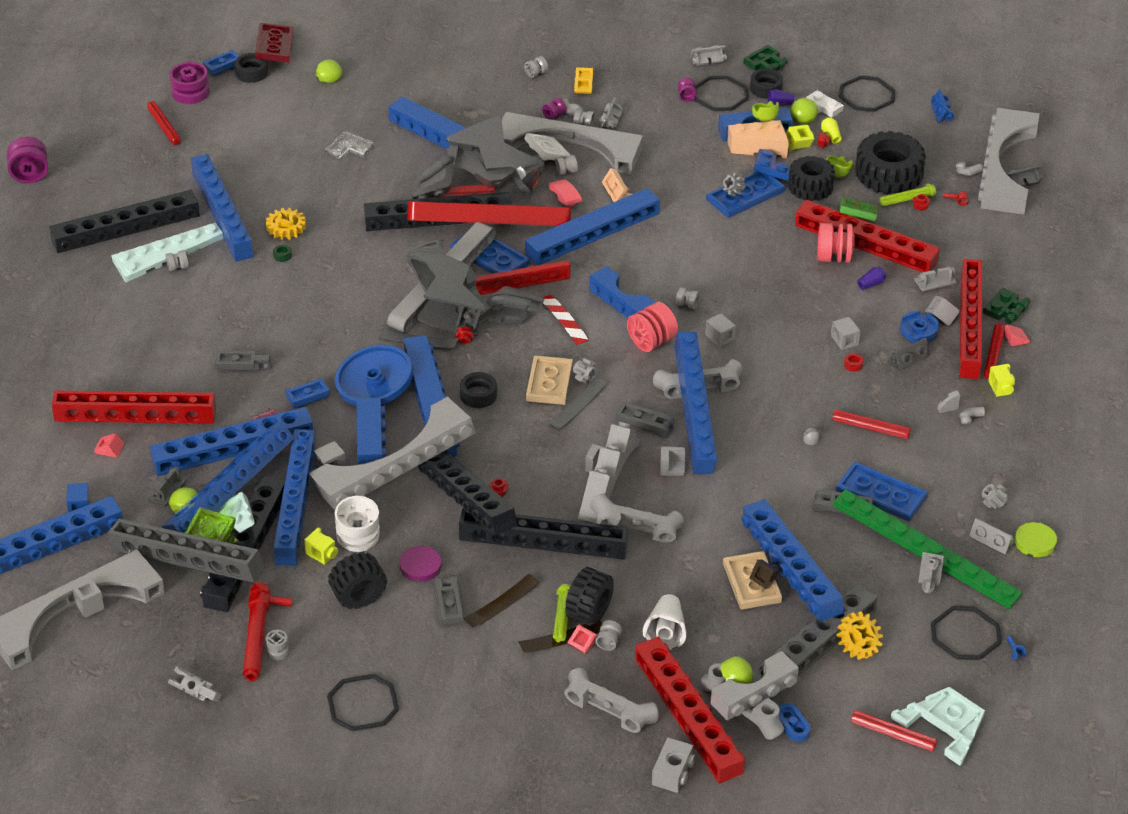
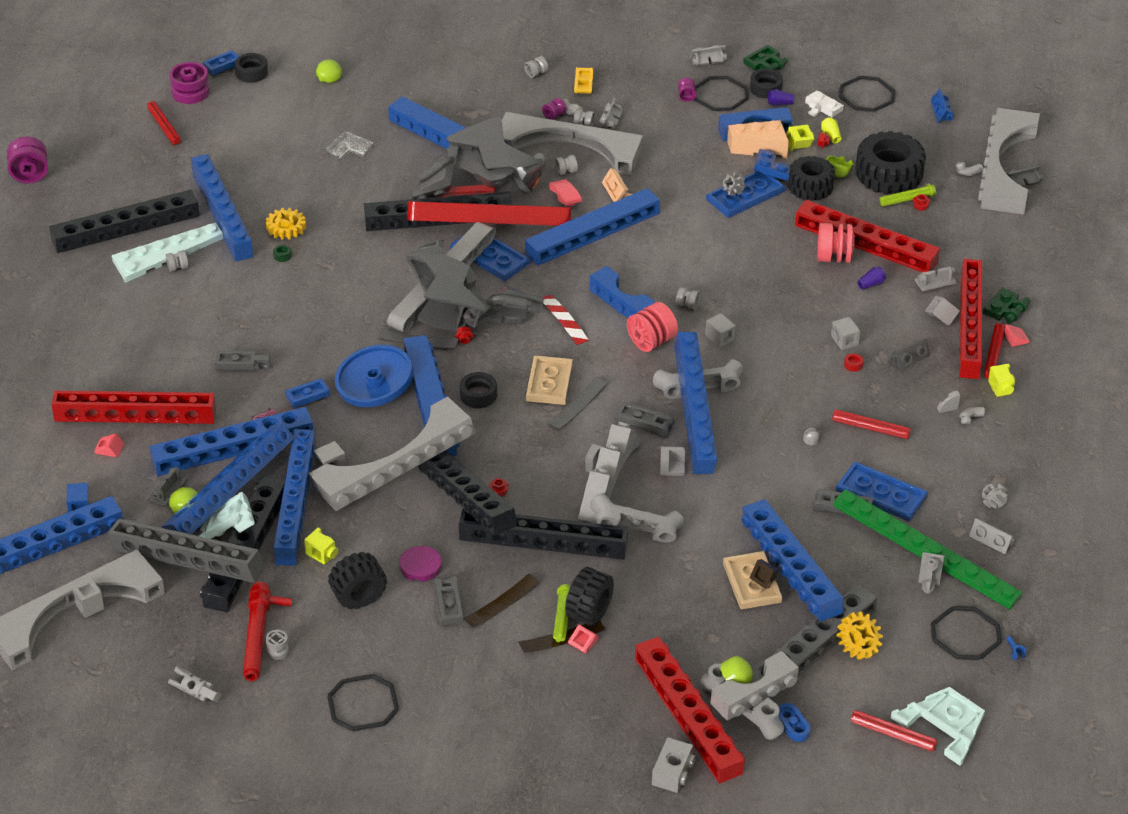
(211, 525): clear neon green plate -> none
(274, 42): dark red tile -> none
(357, 523): white wheel -> none
(370, 430): blue brick -> none
(523, 277): red tile -> none
(546, 146): white plate -> none
(585, 370): light grey gear -> none
(609, 632): light grey wheel -> none
(632, 715): light grey plate -> none
(666, 622): white cone -> none
(765, 112): lime hair -> none
(803, 111): lime hair -> none
(858, 209): bright green tile -> none
(927, 322): blue plate -> none
(961, 197): red hand -> none
(1035, 539): lime tile -> none

